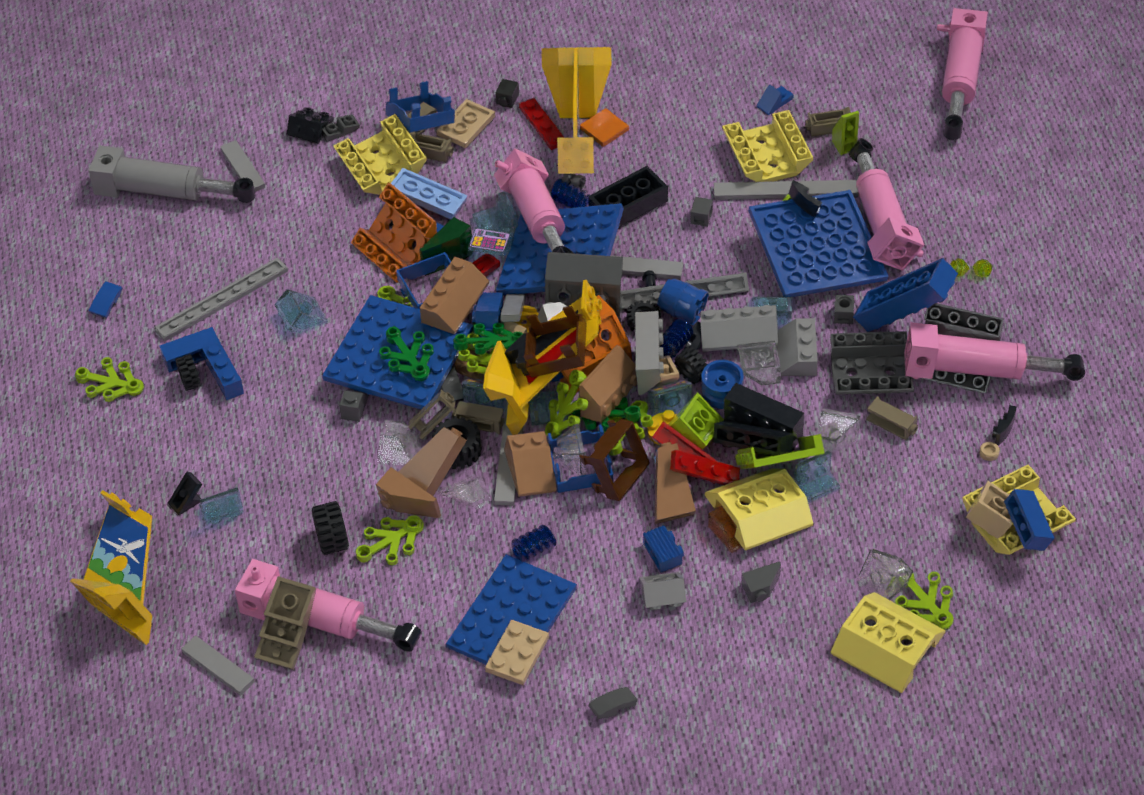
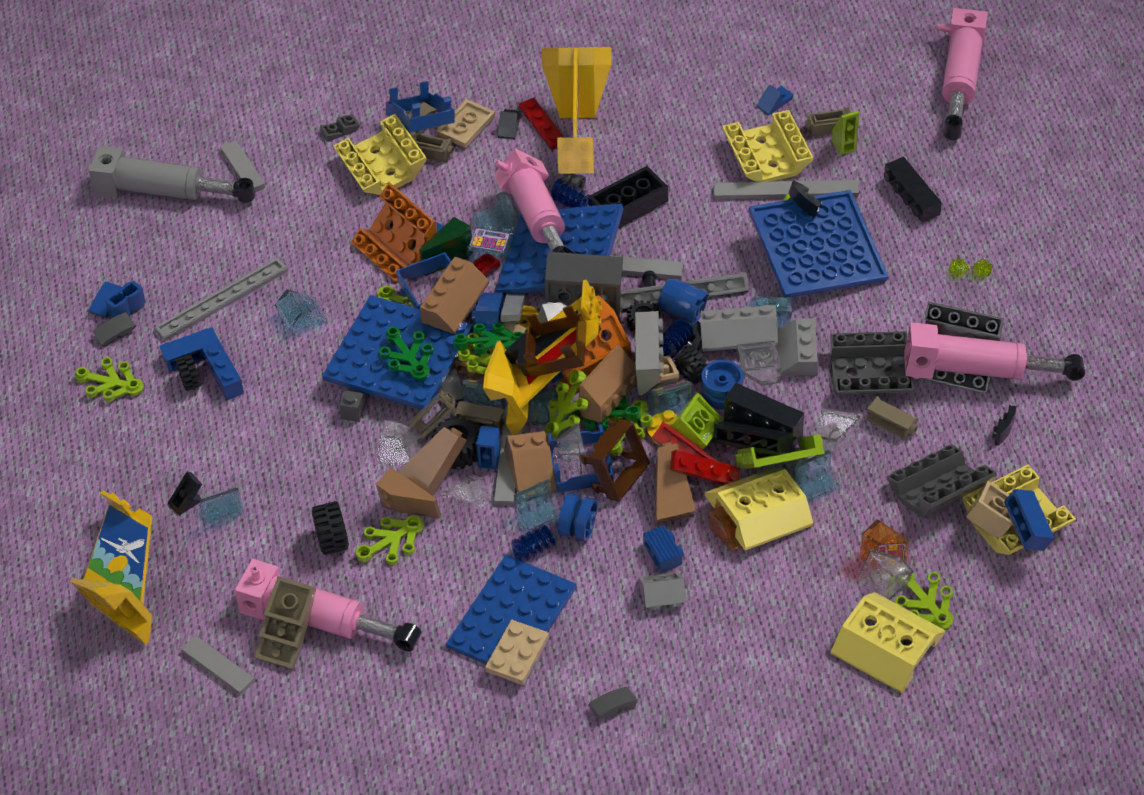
(111, 329): none -> dark grey slope
(126, 300): none -> blue brick
(308, 124): black bracket -> none
(429, 193): light blue plate -> none
(488, 447): none -> blue brick
(507, 93): pearl dark grey brick -> none
(509, 123): none -> black slope
(535, 506): none -> clear light blue bracket
(577, 517): none -> blue wheel
(604, 127): orange tile -> none
(701, 211): dark grey brick -> none
(761, 581): dark grey slope -> none
(844, 309): dark grey brick -> none
(884, 539): none -> clear orange slope
(893, 239): bright pink piece -> none
(906, 295): blue brick -> none
(912, 189): none -> black brick
(937, 480): none -> dark grey slope
(989, 451): tan tile -> none

